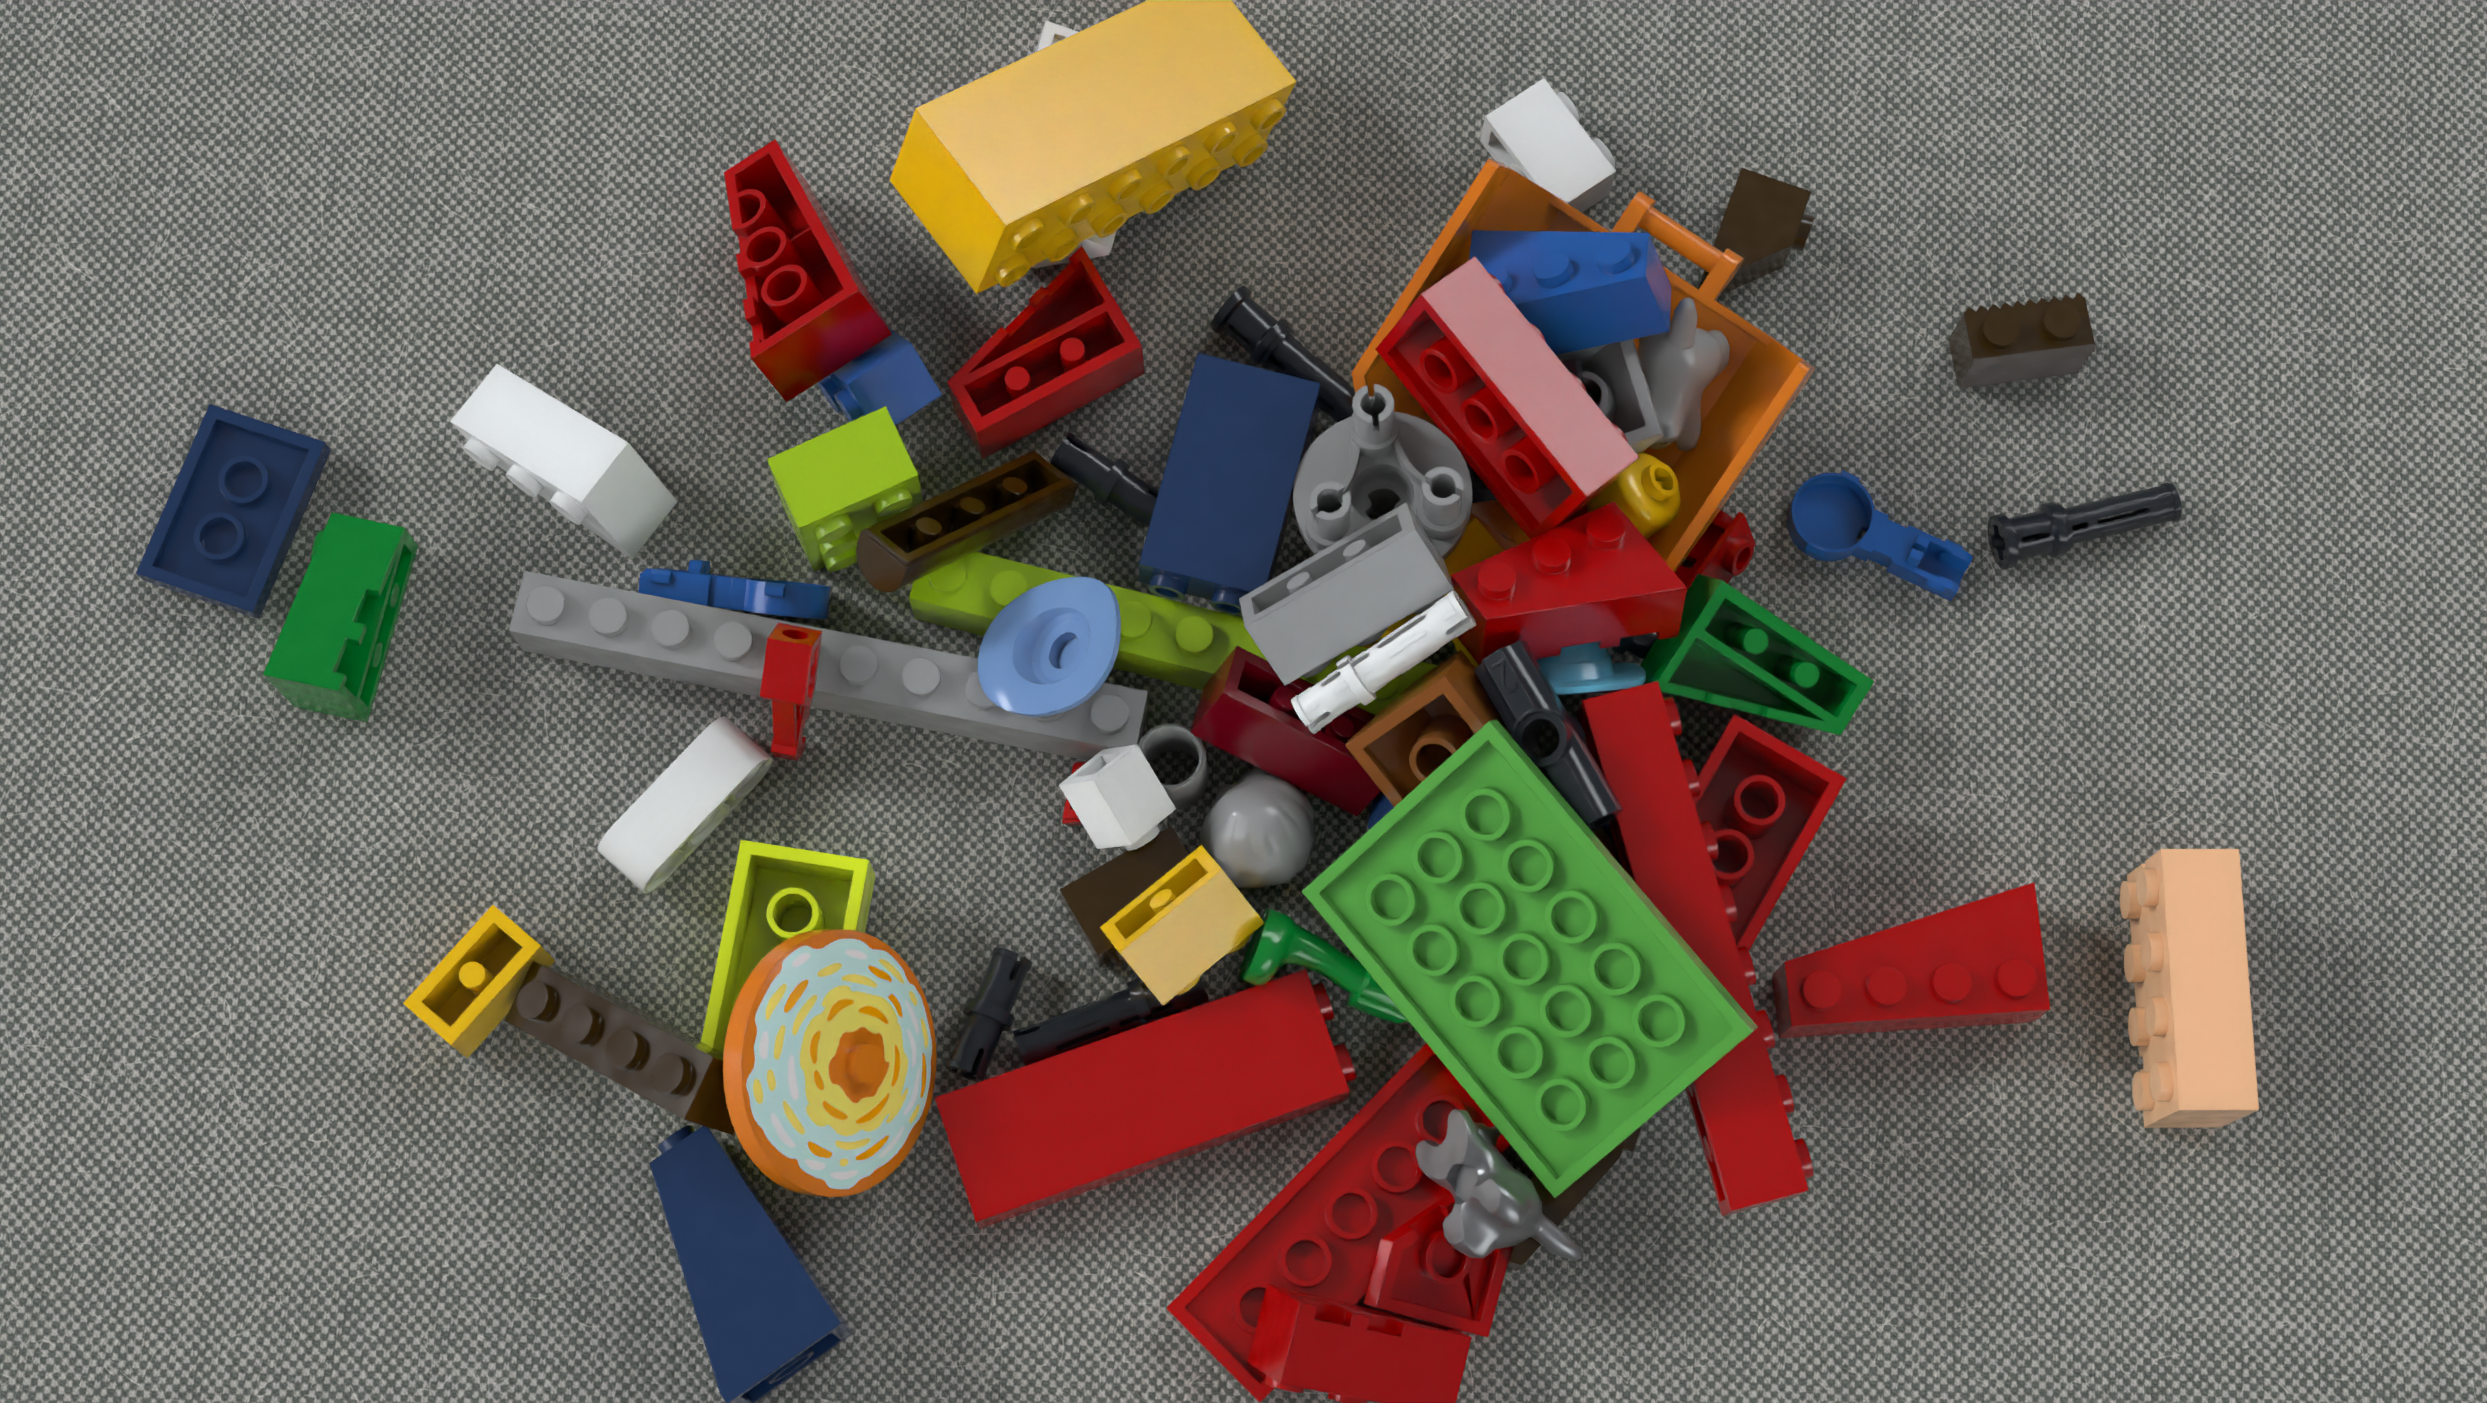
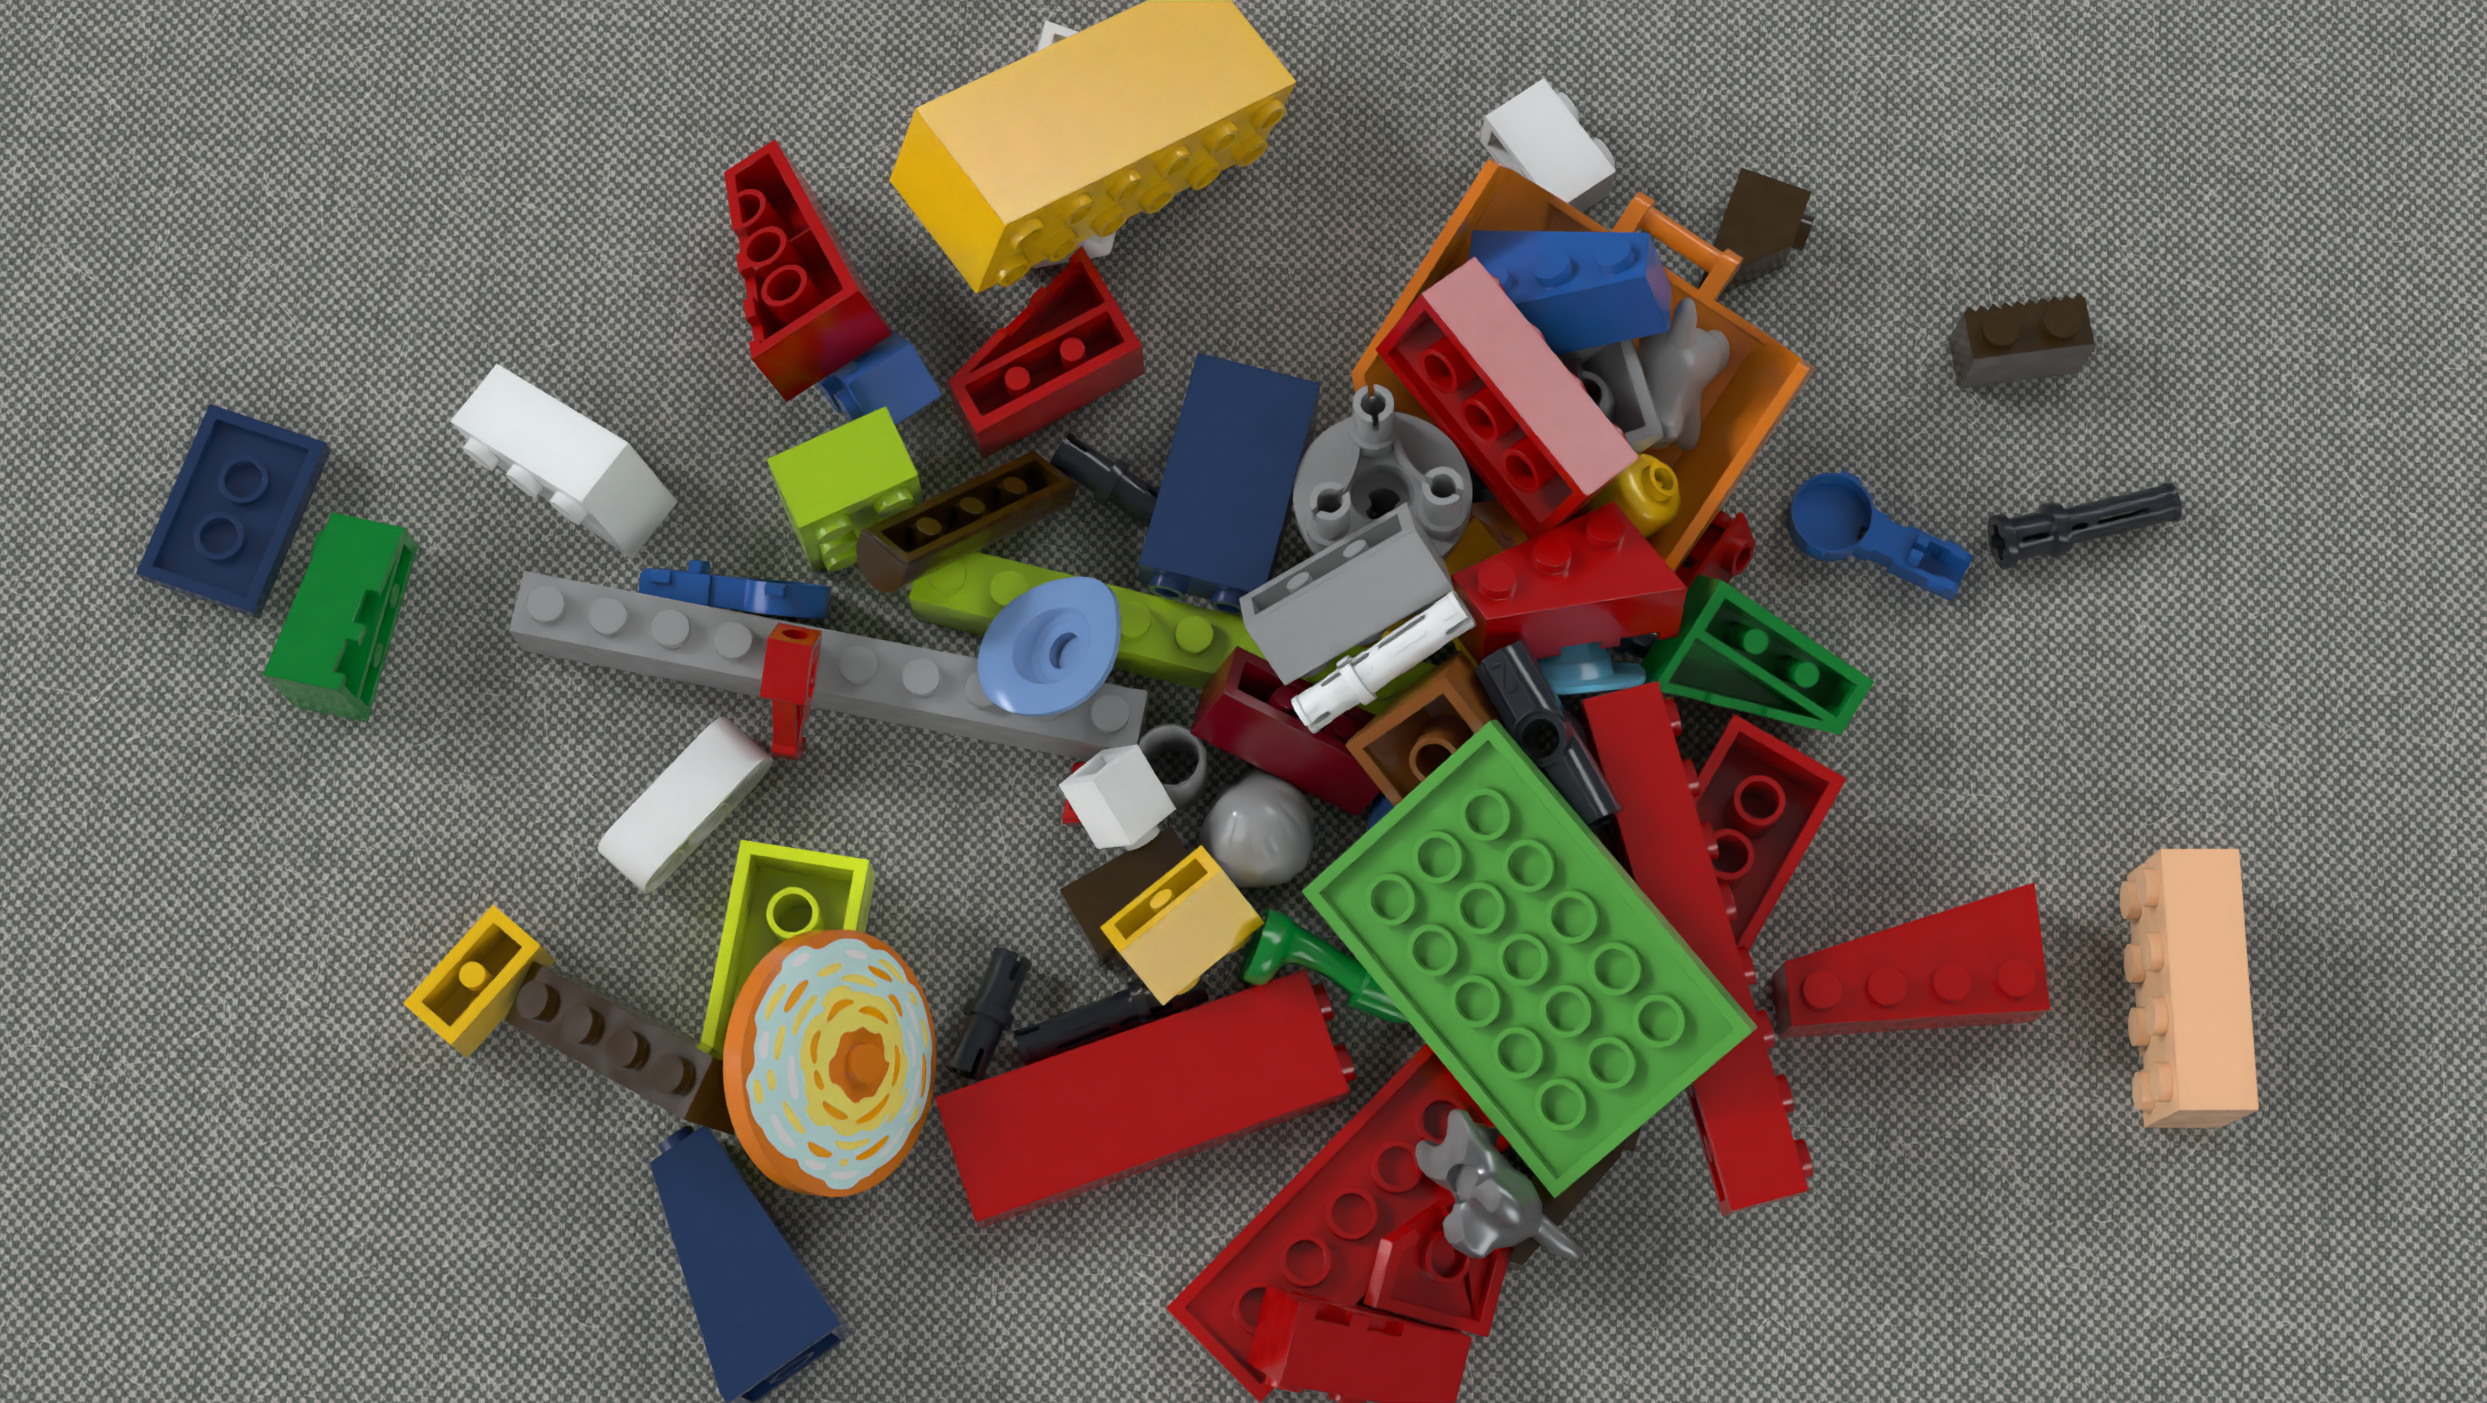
(1274, 346): black pin -> none

